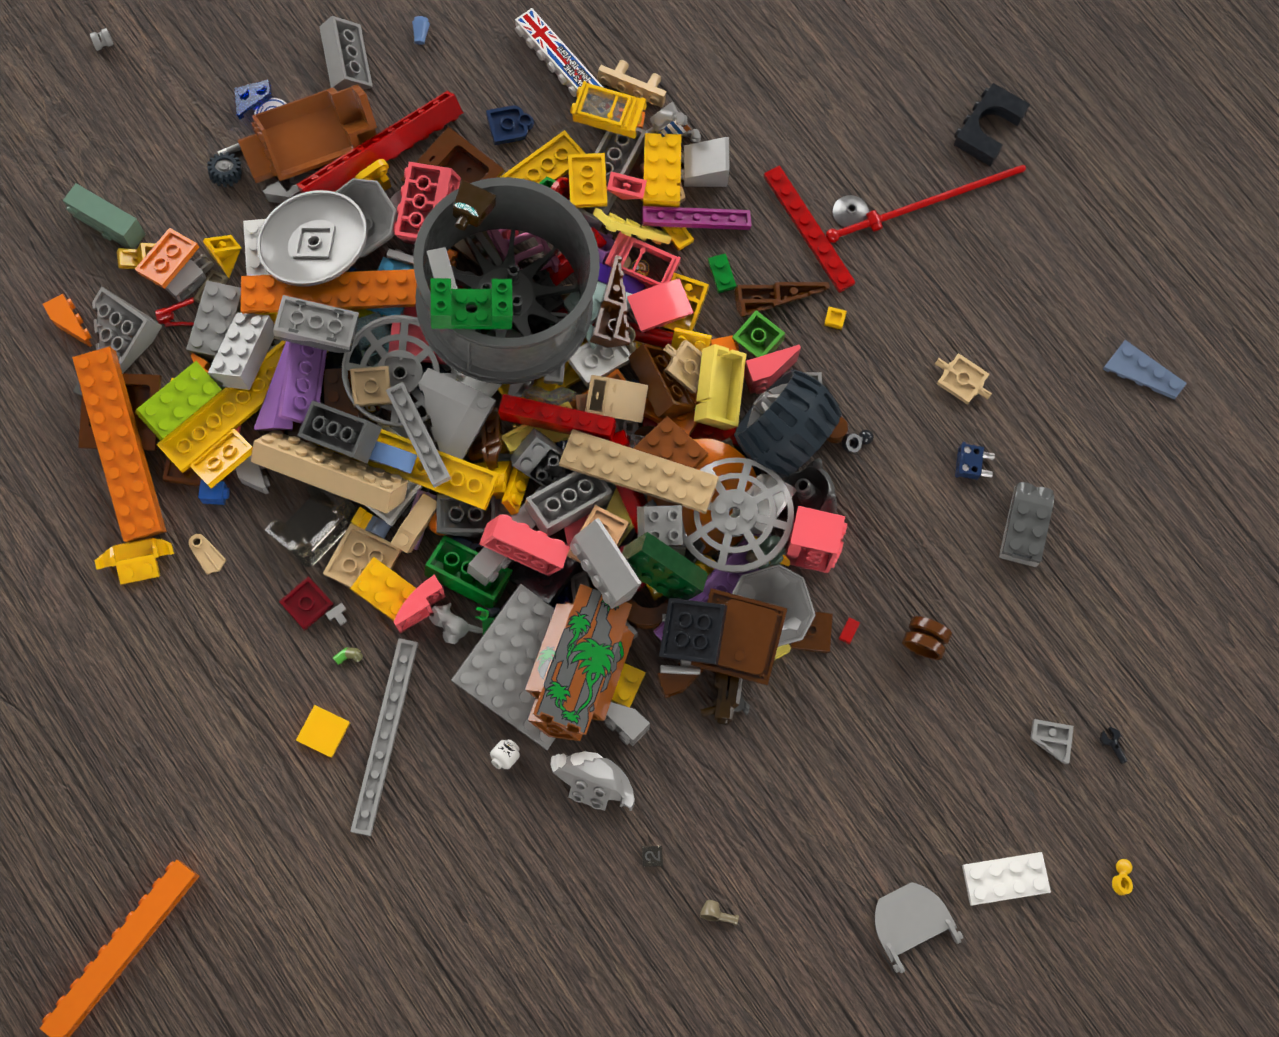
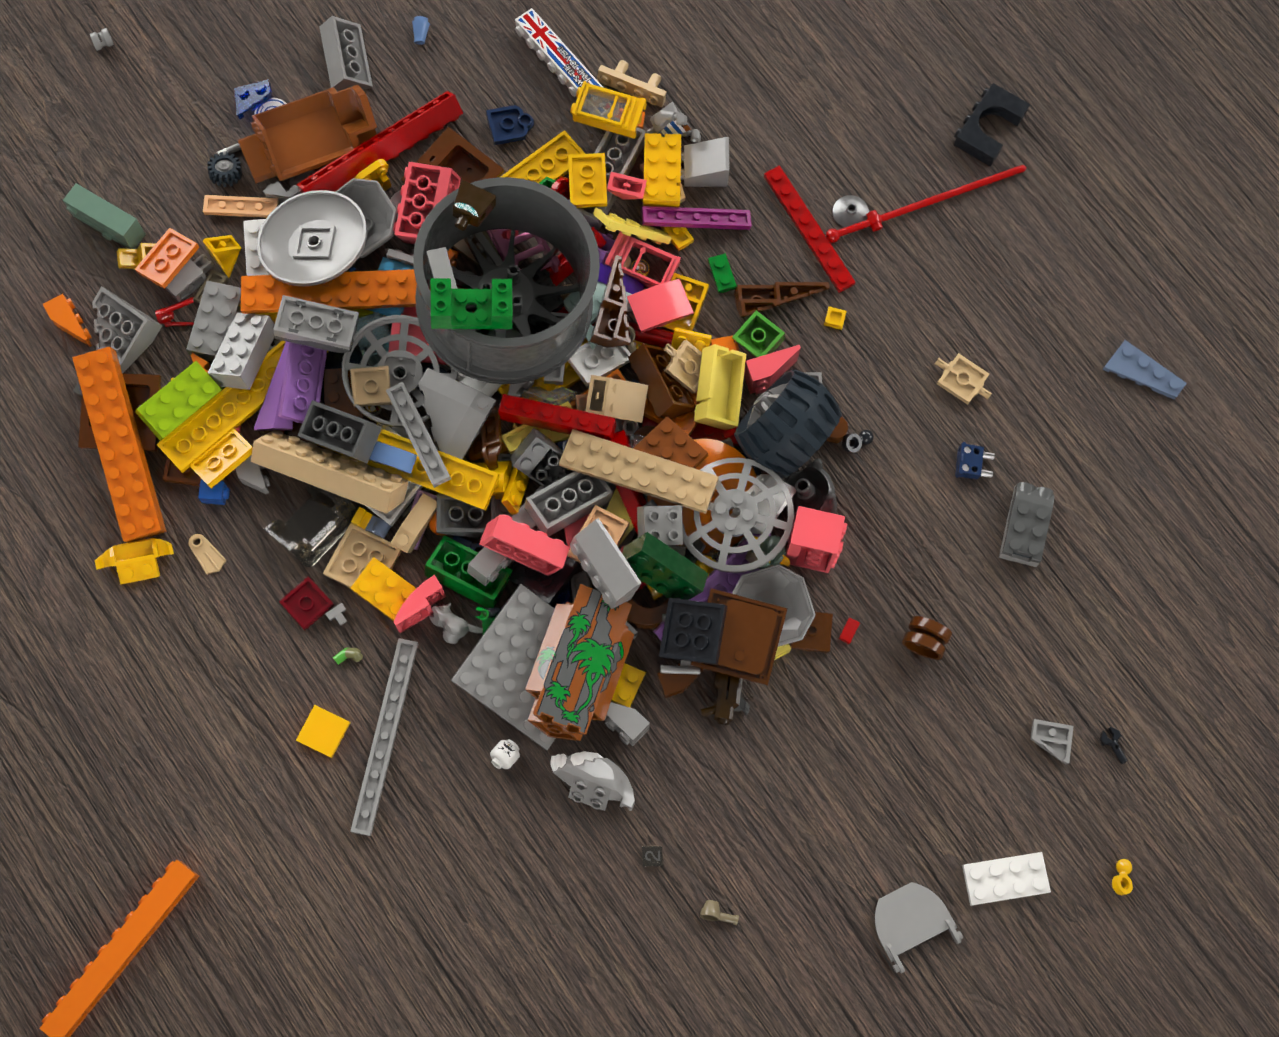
(239, 206): none -> light nougat plate

